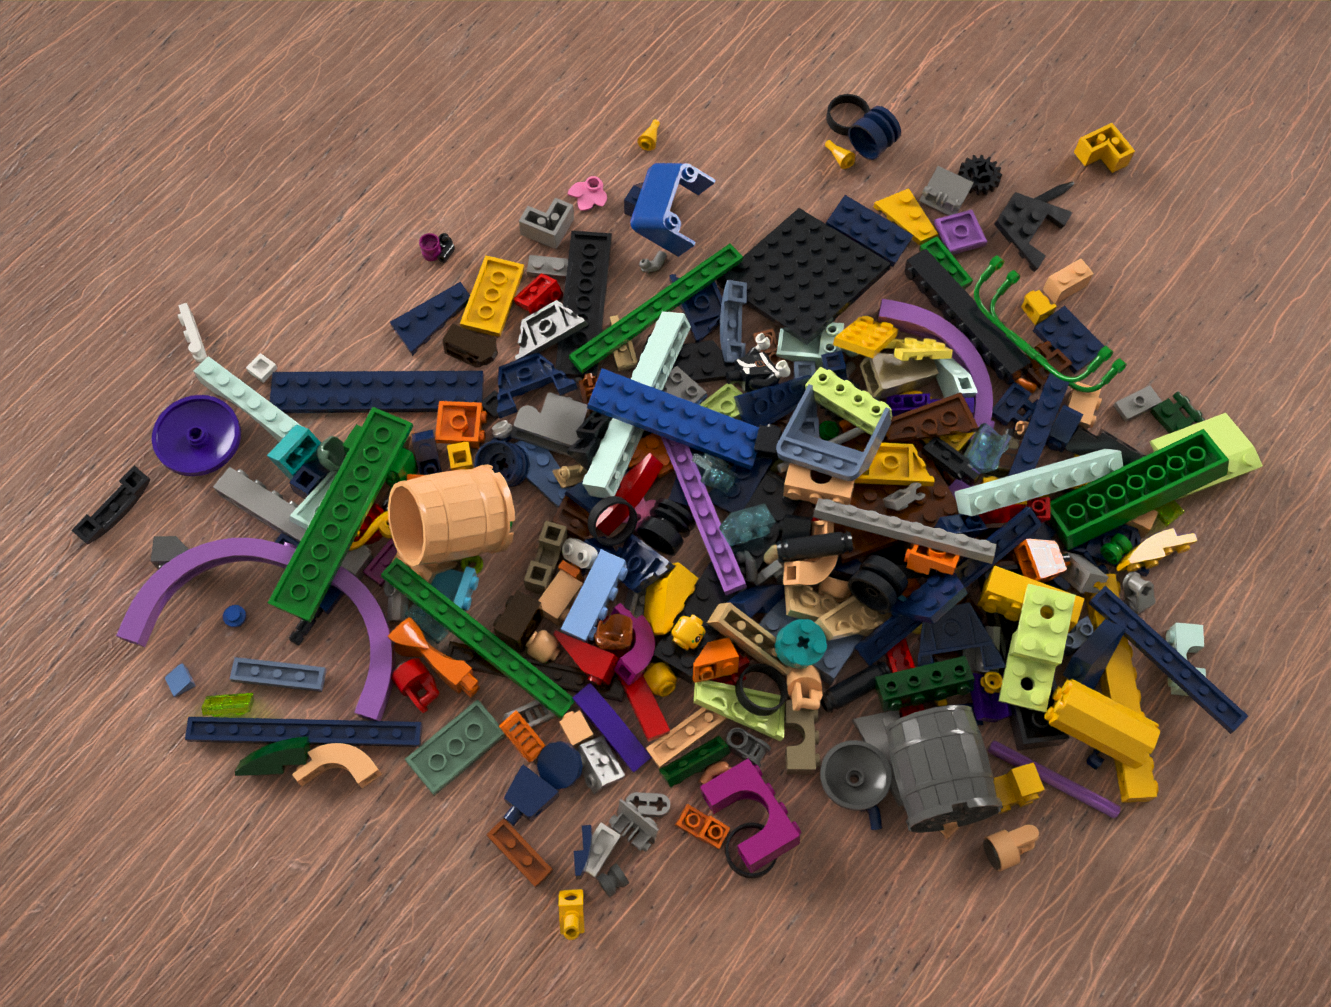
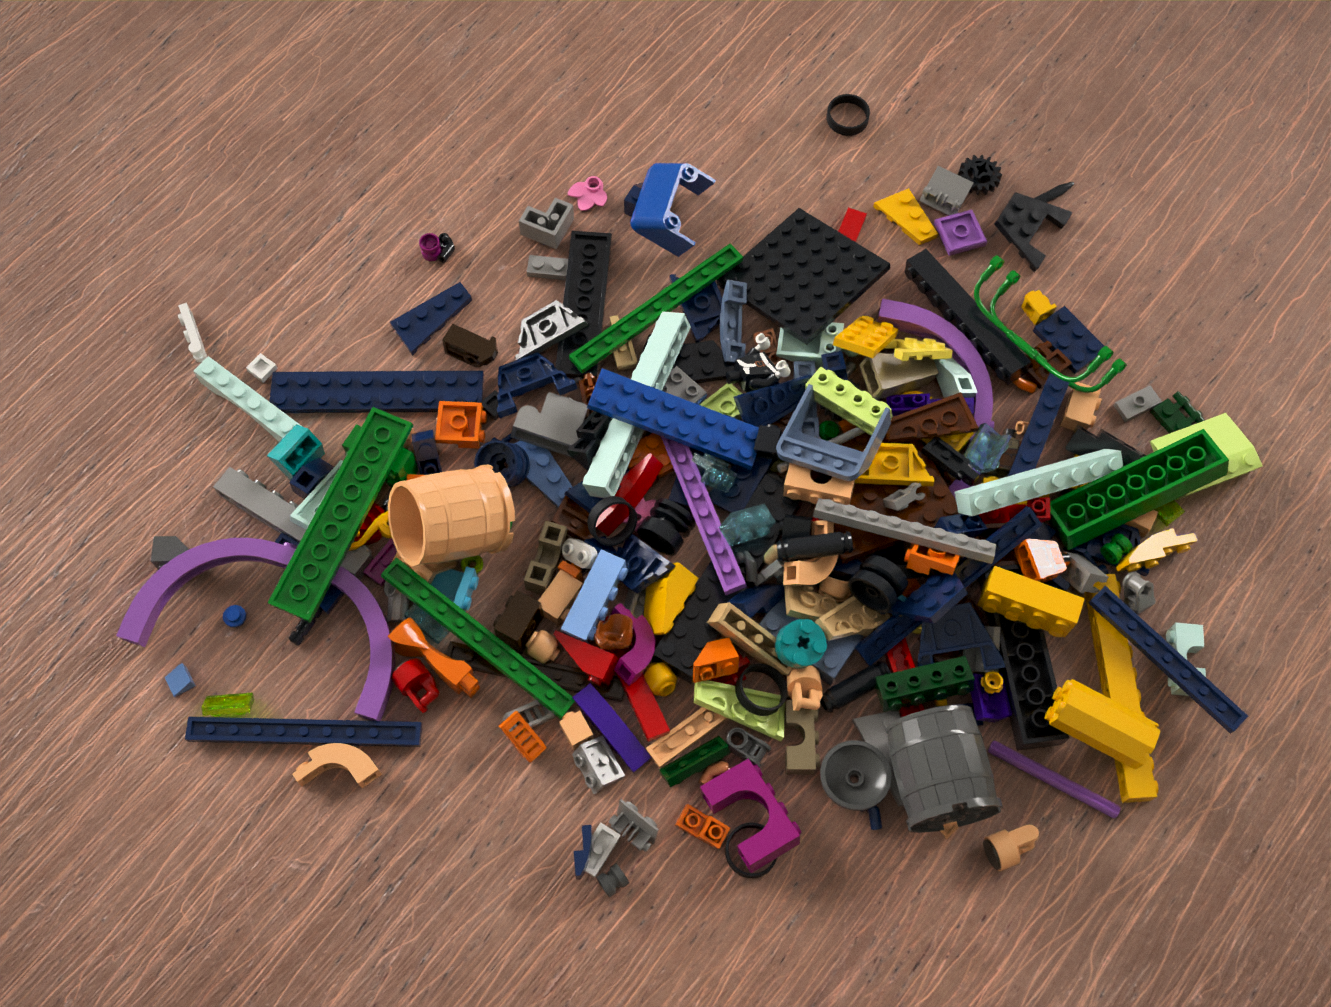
(114, 508): black slope -> none
(196, 435): dark purple dish -> none
(275, 757): dark green slope -> none
(278, 674): sand blue plate -> none
(331, 453): sand green hair -> none
(455, 747): sand green tile -> none
(460, 453): yellow brick -> none
(492, 296): yellow plate -> none
(502, 429): white plate -> none
(519, 853): dark orange plate -> none
(528, 796): dark blue torso -> none
(539, 294): red bracket -> none
(559, 764): dark blue tile -> none
(570, 475): tan hinge -> none
(571, 914): yellow bracket -> none
(647, 140): yellow cone -> none
(650, 798): light grey beam -> none
(654, 265): light grey arm -> none
(688, 632): yellow head -> none
(843, 156): yellow cone -> none
(869, 230): dark blue plate -> none
(874, 132): dark blue wheel -> none
(948, 261): green plate -> none
(1011, 402): dark blue plate -> none
(1018, 786): yellow brick -> none
(1036, 648): yellowish green bracket -> none
(1063, 428): dark blue slope -> none
(1068, 281): light nougat brick -> none
(1078, 636): sand blue cylinder -> none
(1094, 654): dark blue slope -> none
(1094, 759): dark blue hand -> none
(1106, 145): yellow brick -> none

